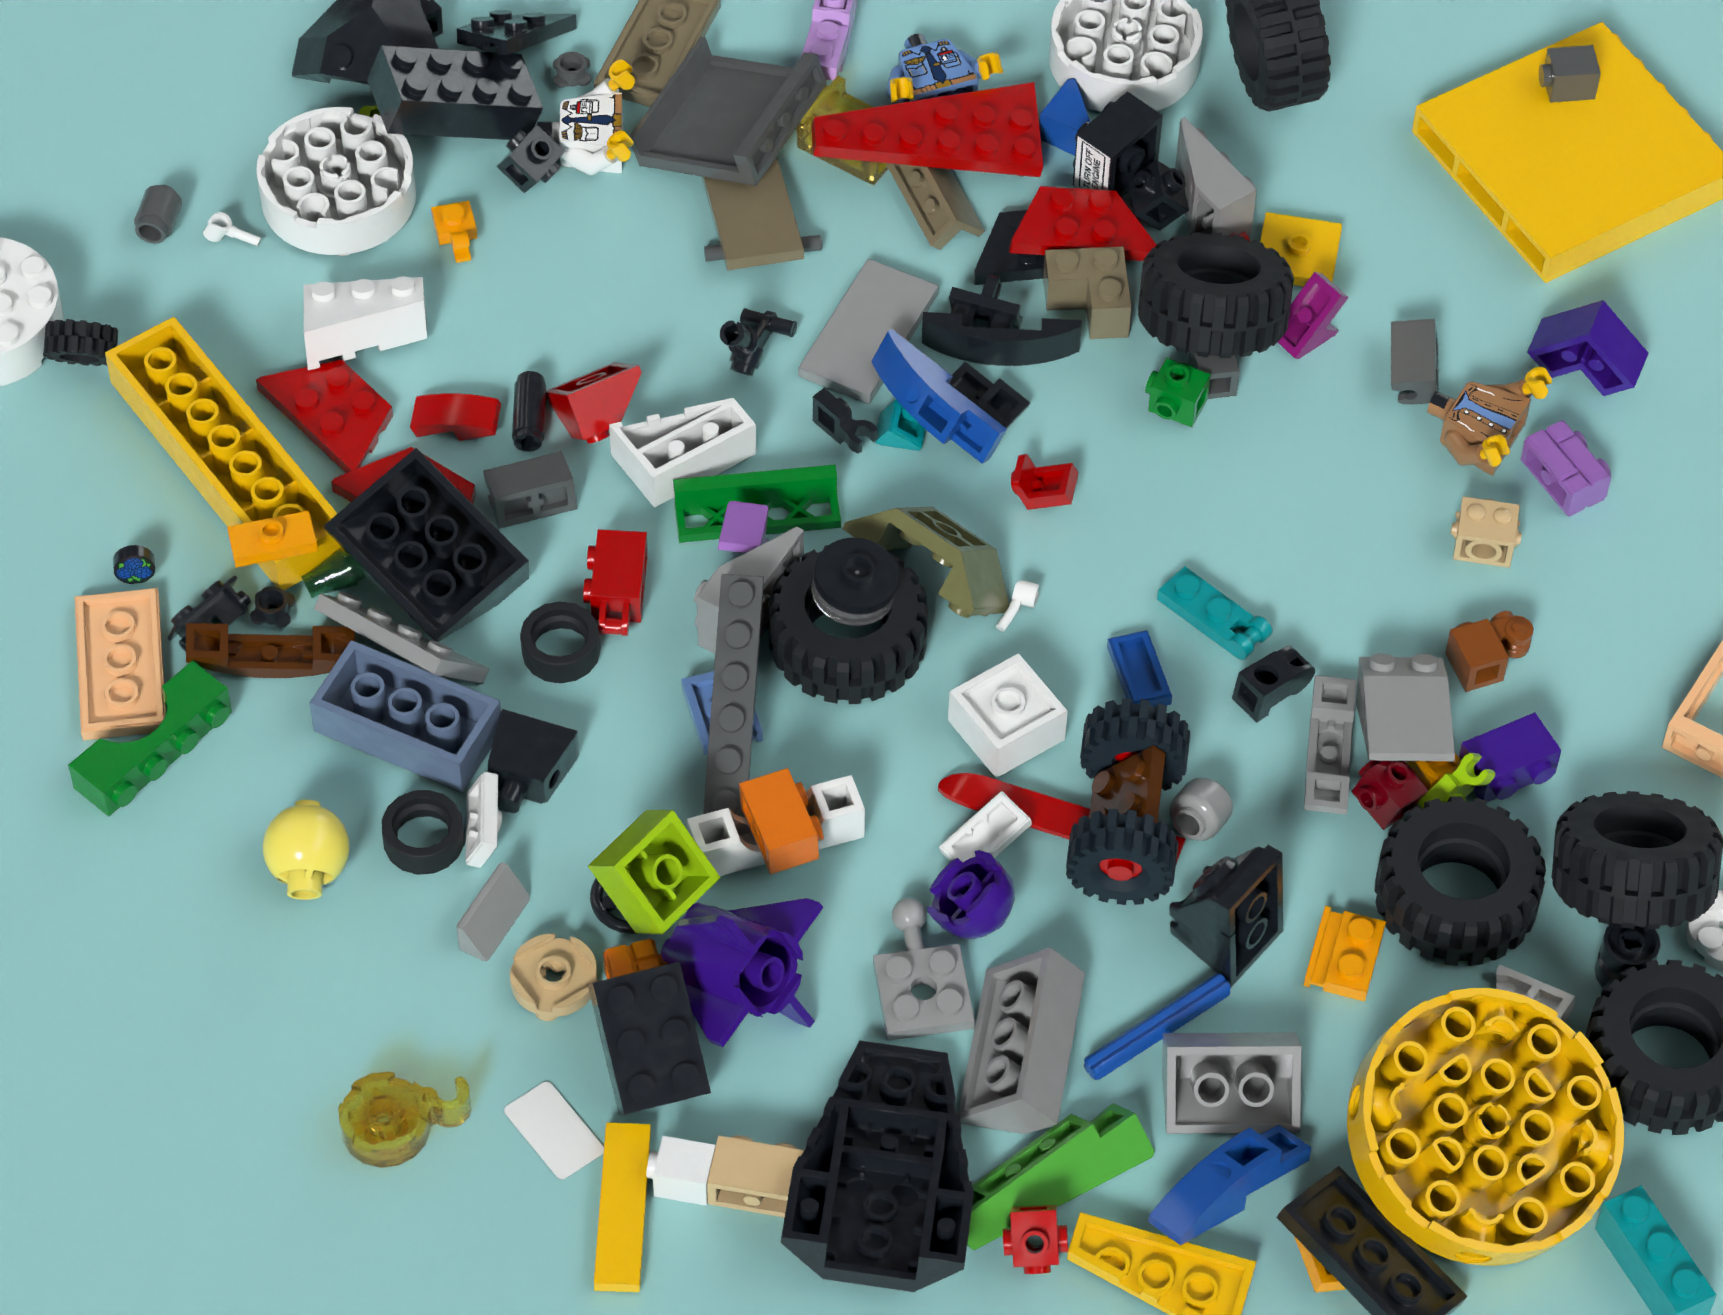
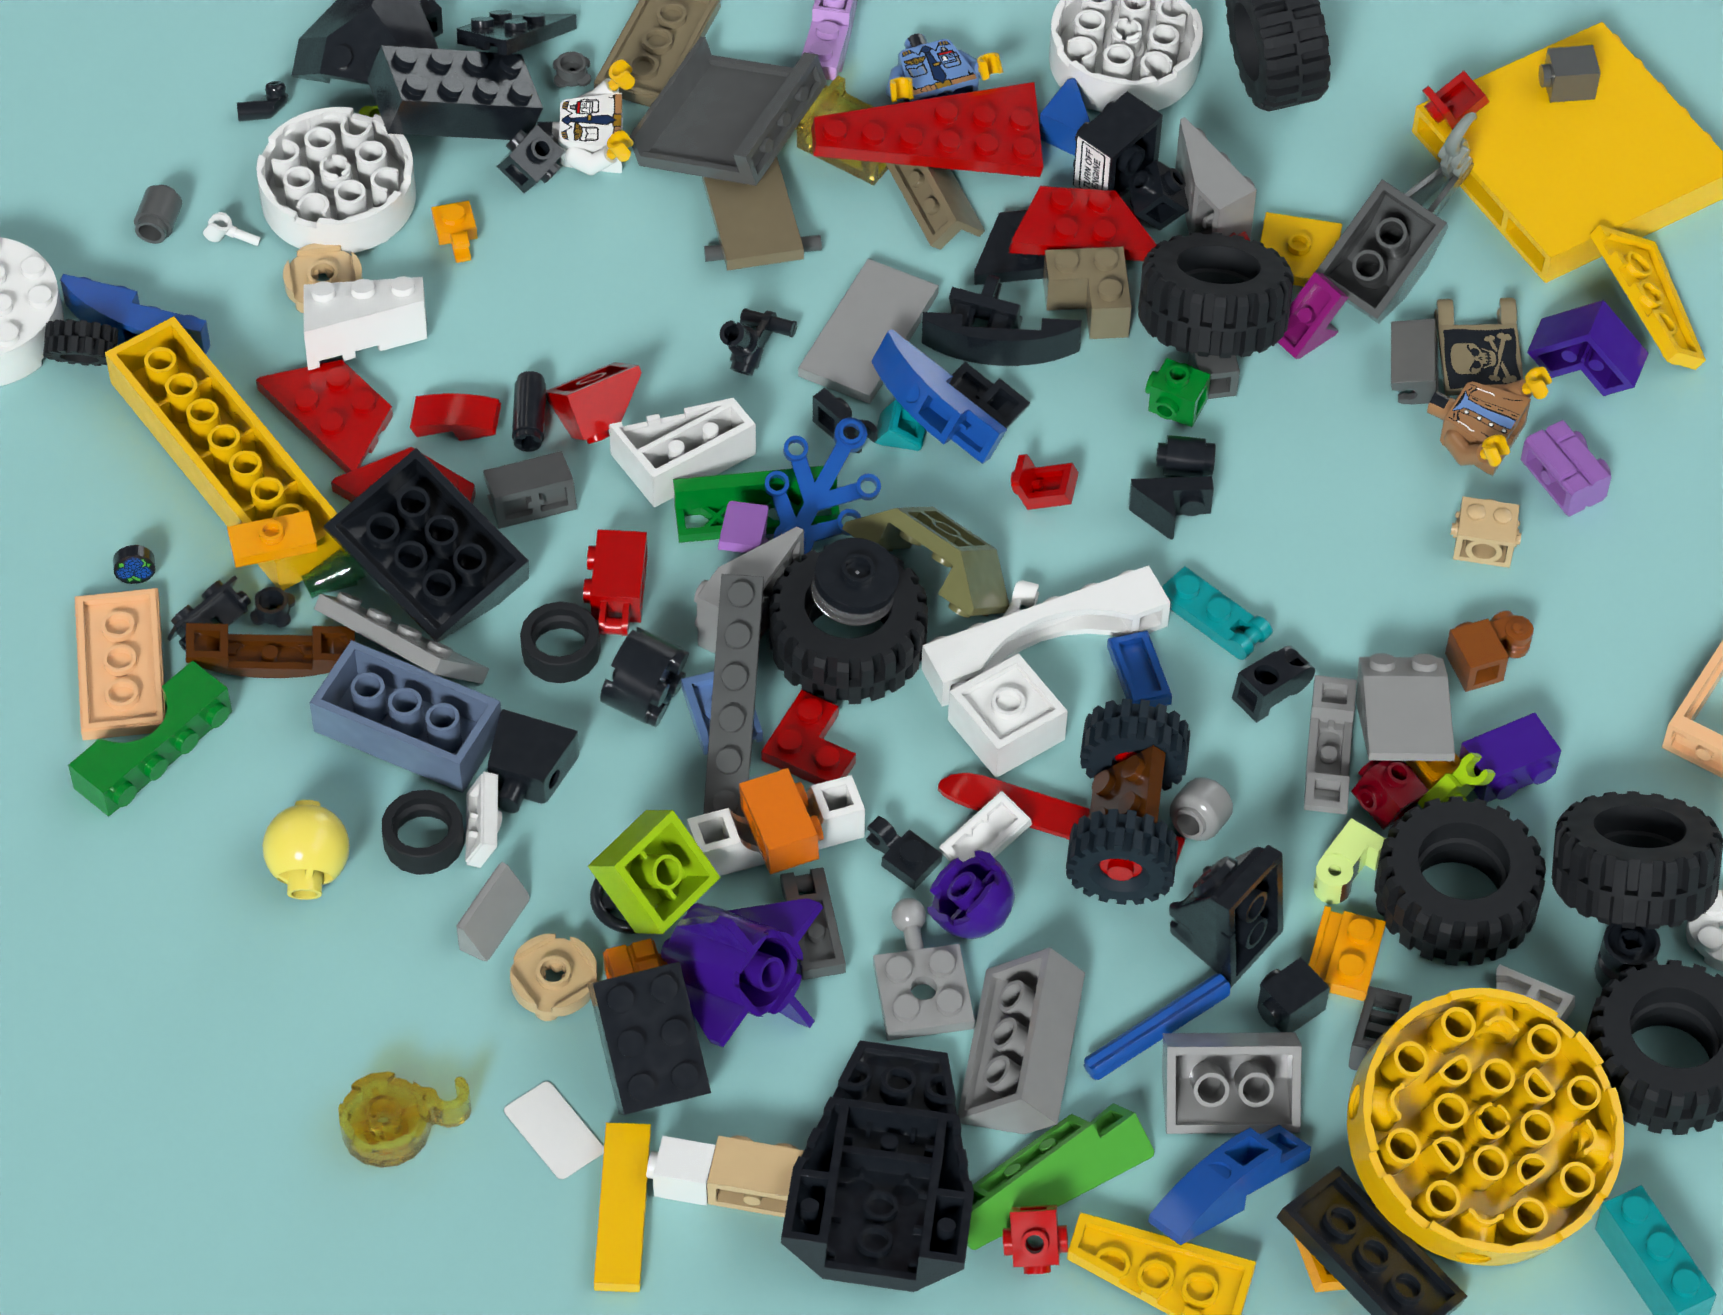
(121, 309): none -> blue slope
(267, 106): none -> black arm
(315, 260): none -> tan plate
(644, 675): none -> black brick
(801, 745): none -> red plate
(817, 494): none -> blue plant
(821, 941): none -> dark grey plate
(906, 856): none -> black plate
(1112, 607): none -> white arch
(1161, 499): none -> black slope
(1186, 456): none -> black brick
(1292, 996): none -> black brick
(1344, 860): none -> yellowish green leg
(1382, 999): none -> dark grey slope
(1395, 235): none -> dark grey slope
(1455, 100): none -> red bracket
(1478, 352): none -> flag
(1650, 289): none -> yellow wing

